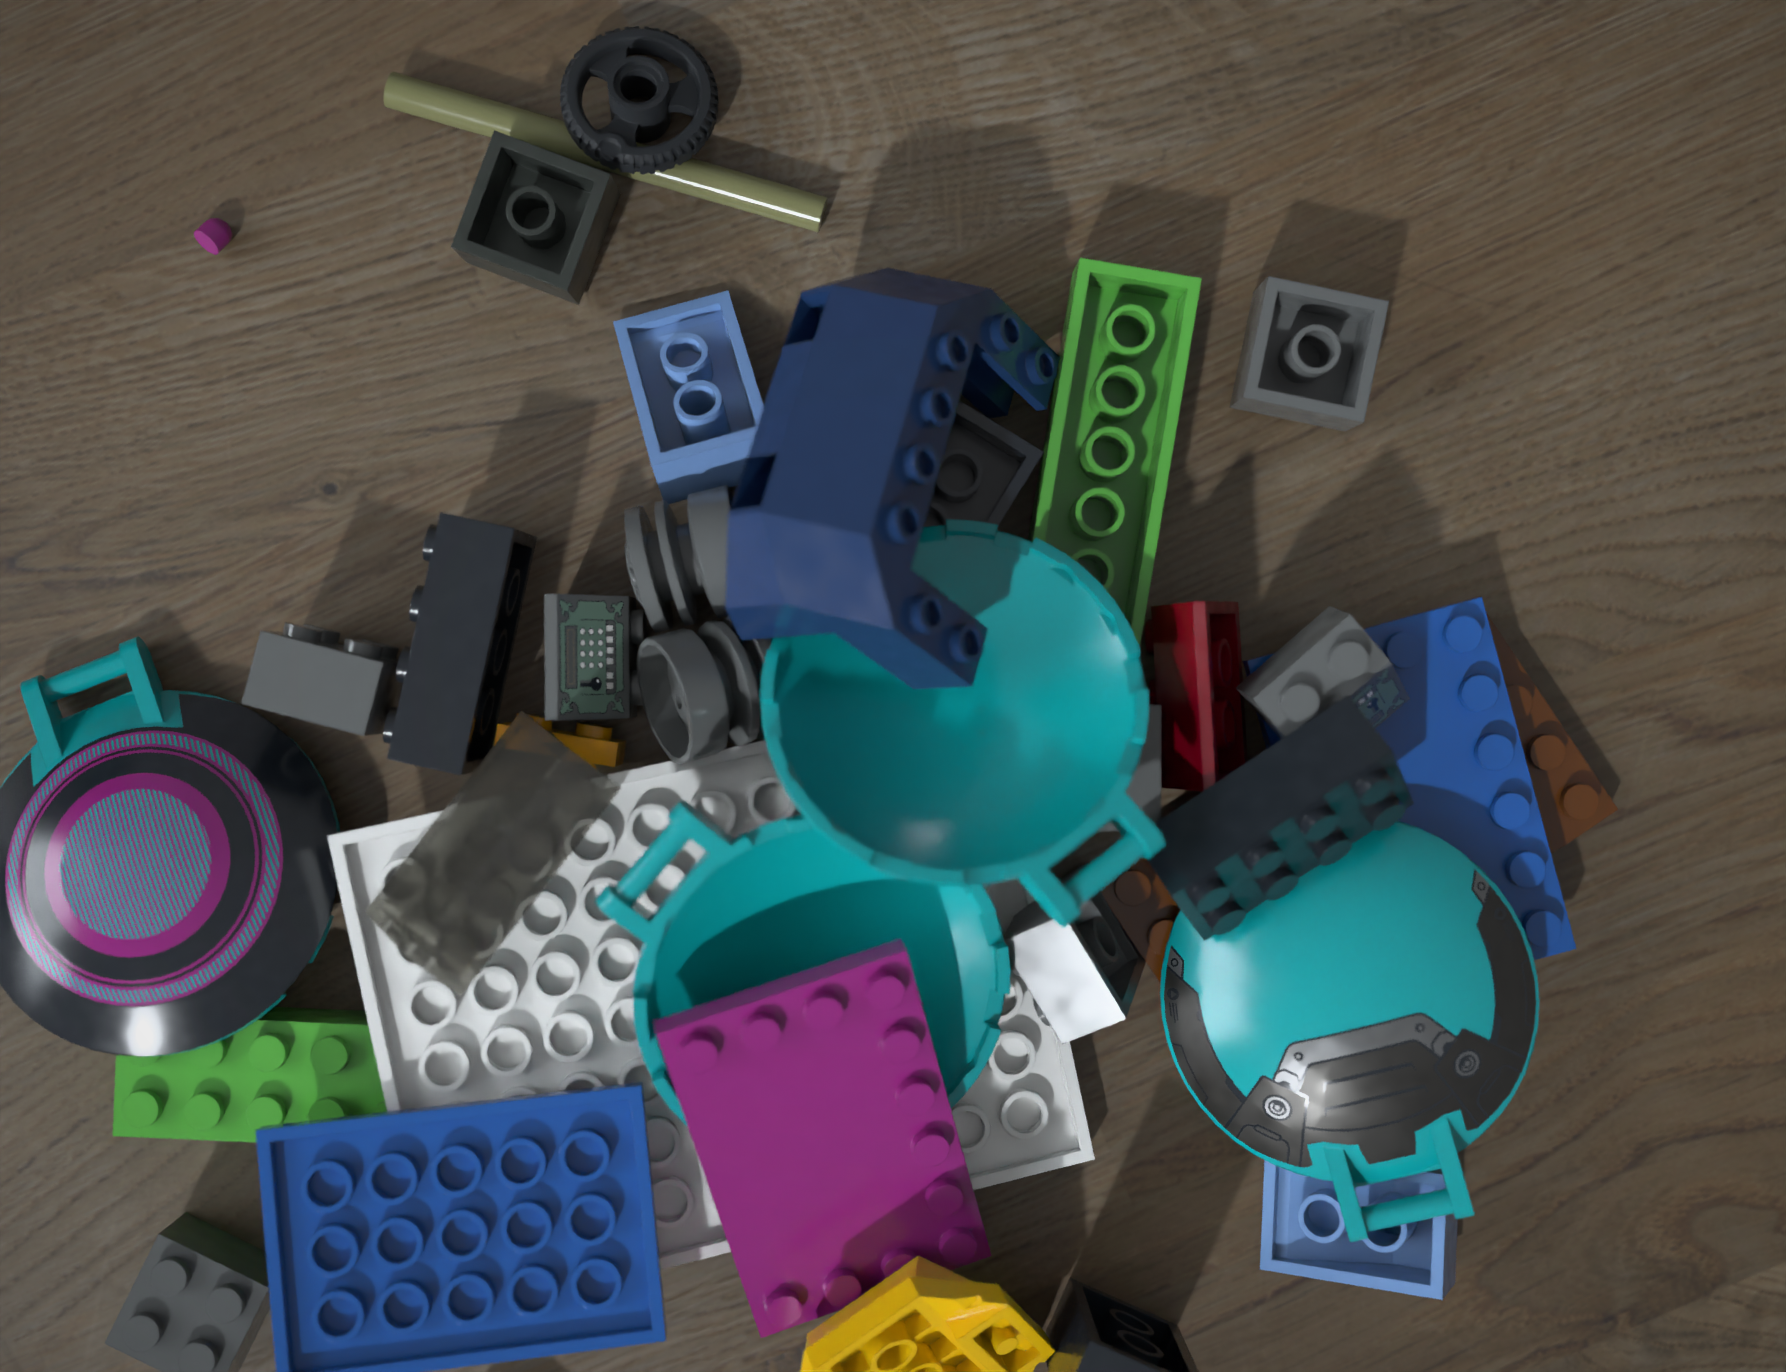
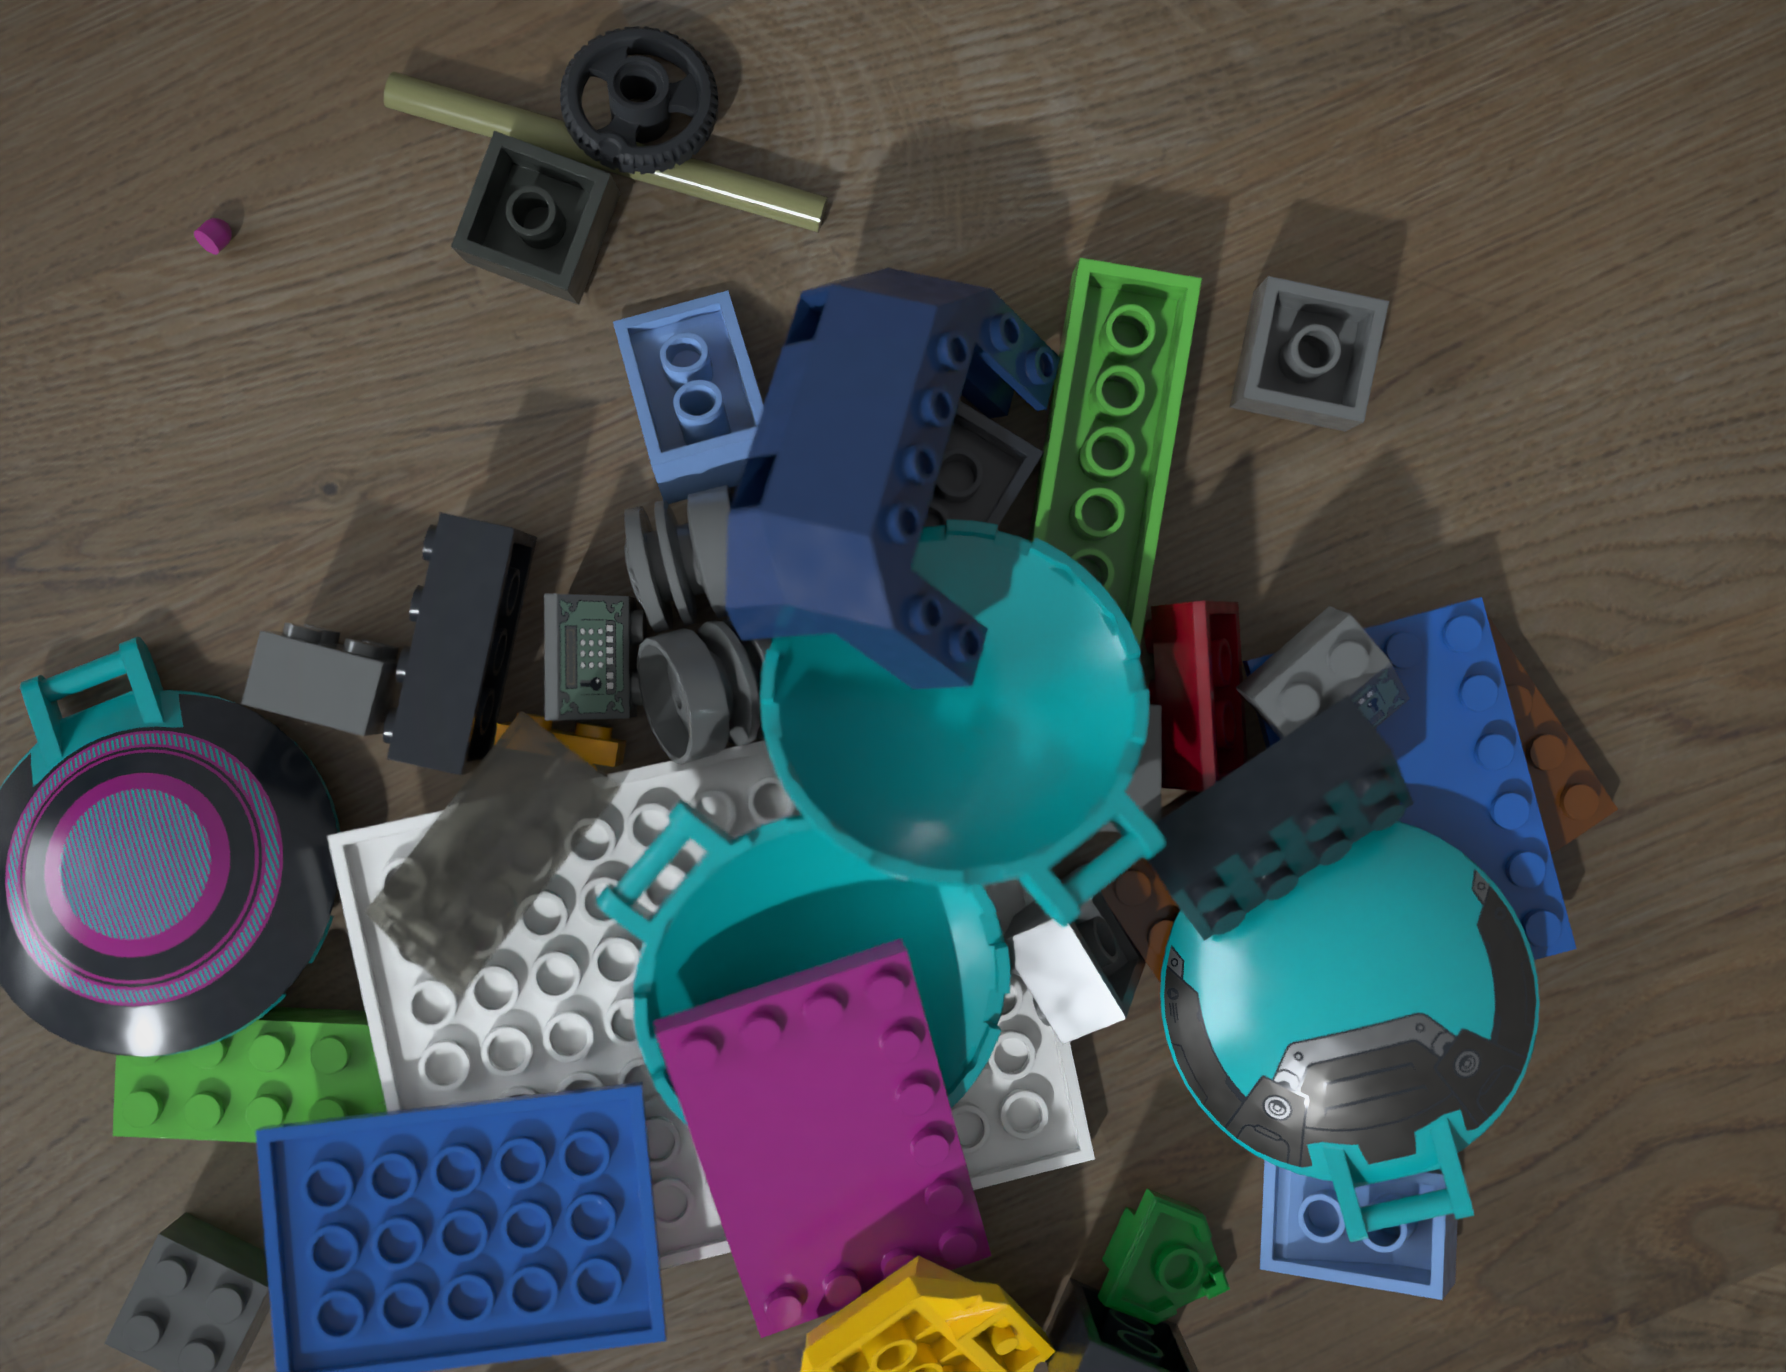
(1160, 1260): none -> green plate

